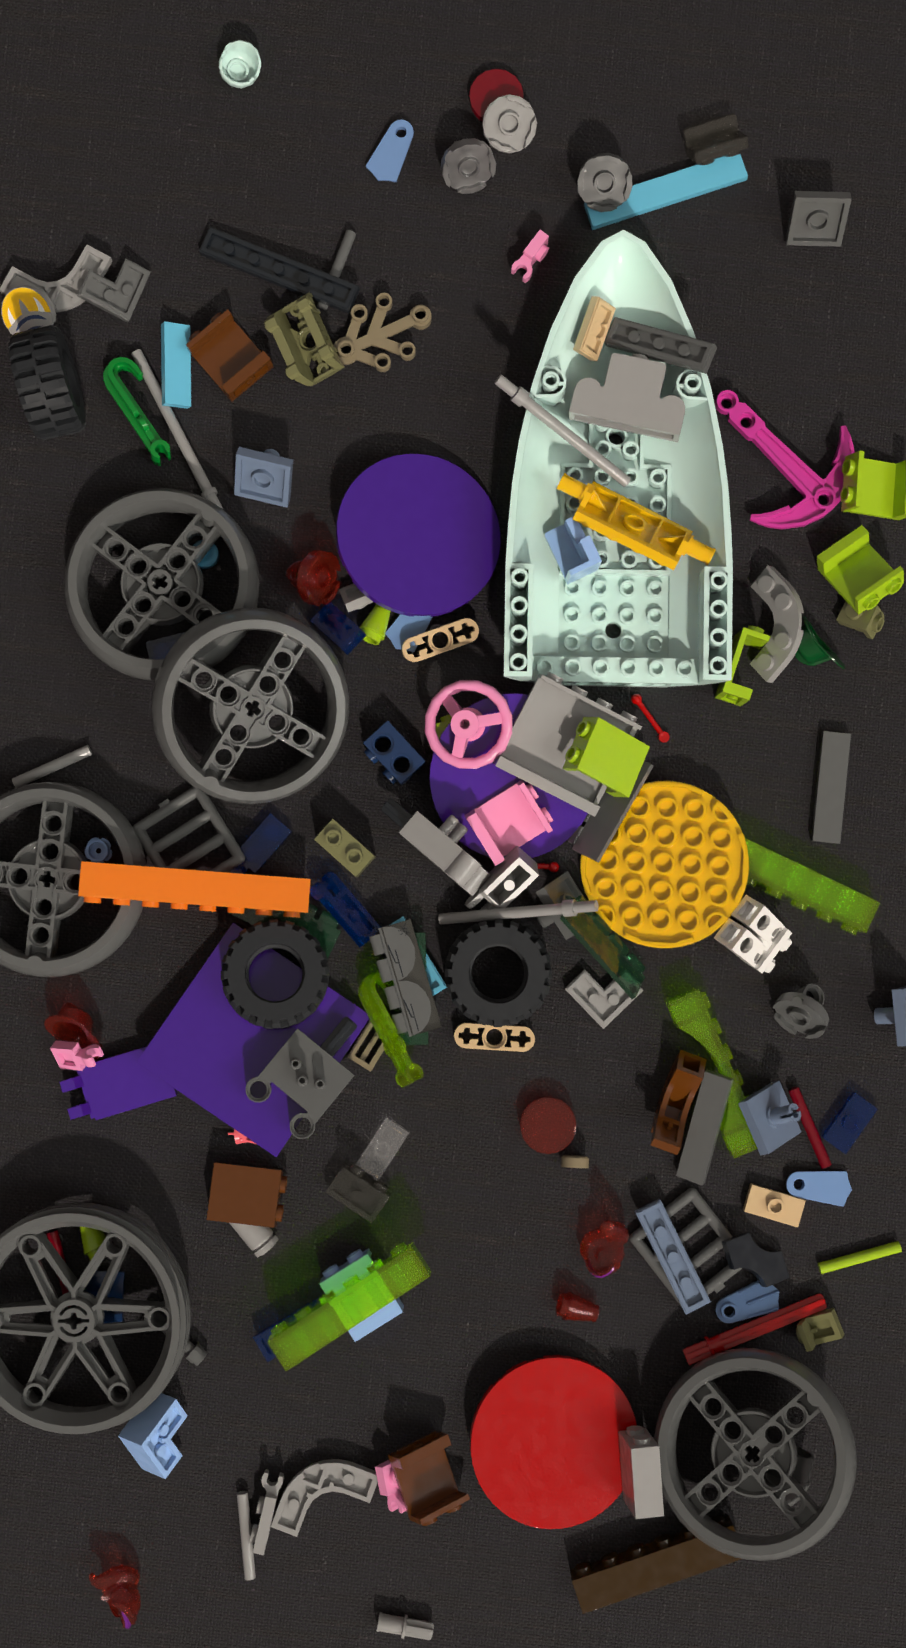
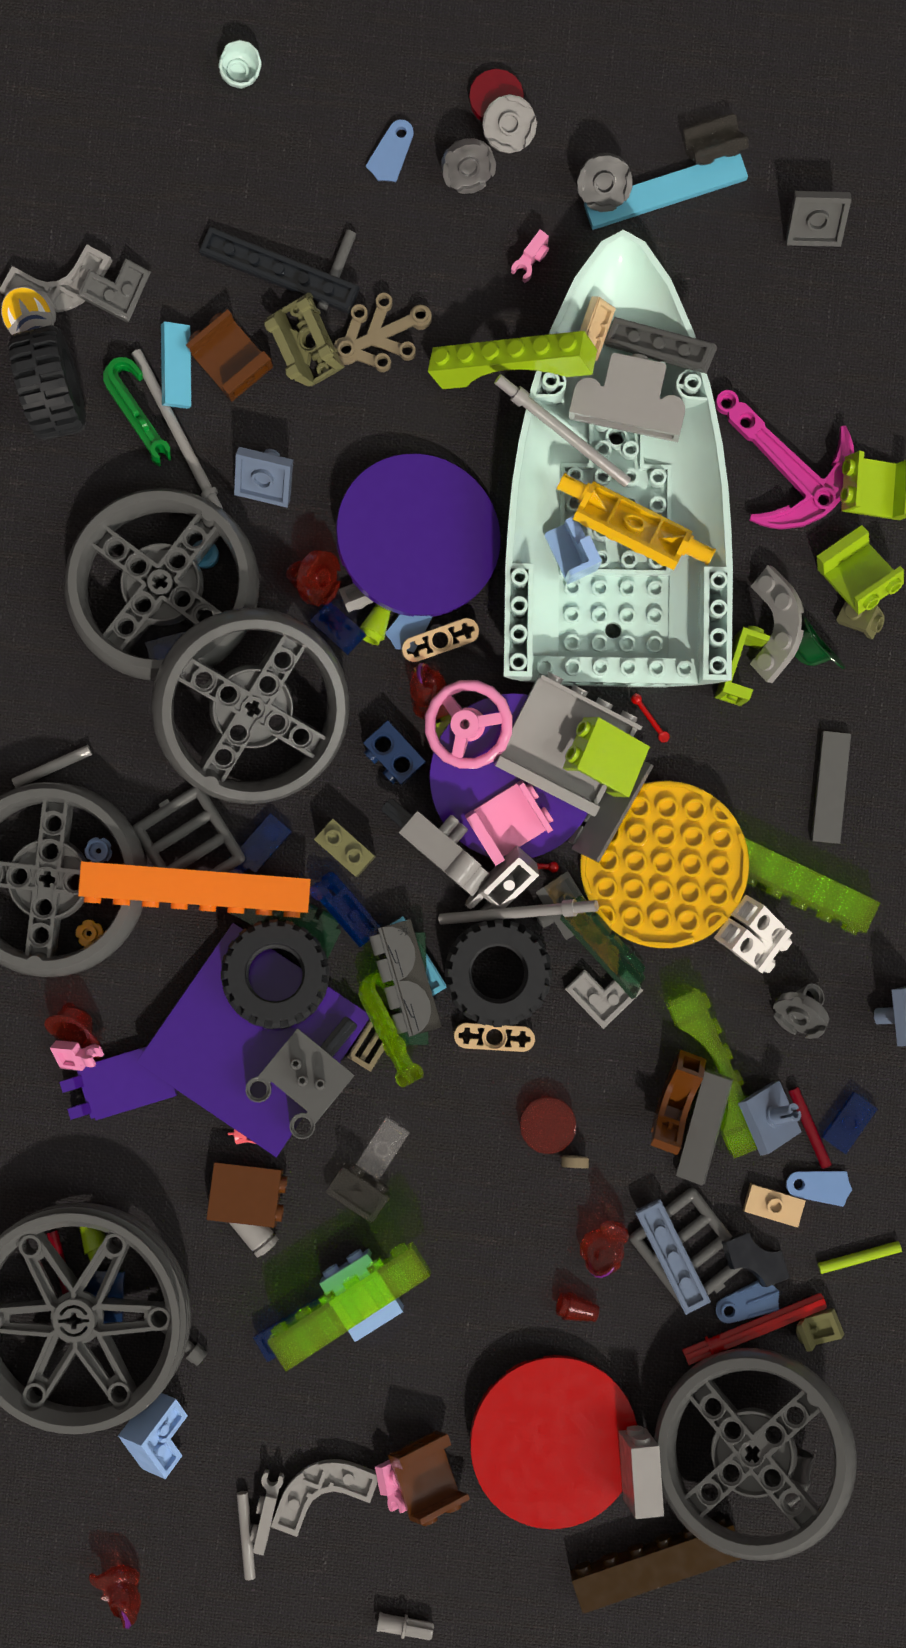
(88, 925): none -> light orange plate
(423, 687): none -> clear red hair
(560, 354): none -> lime arch

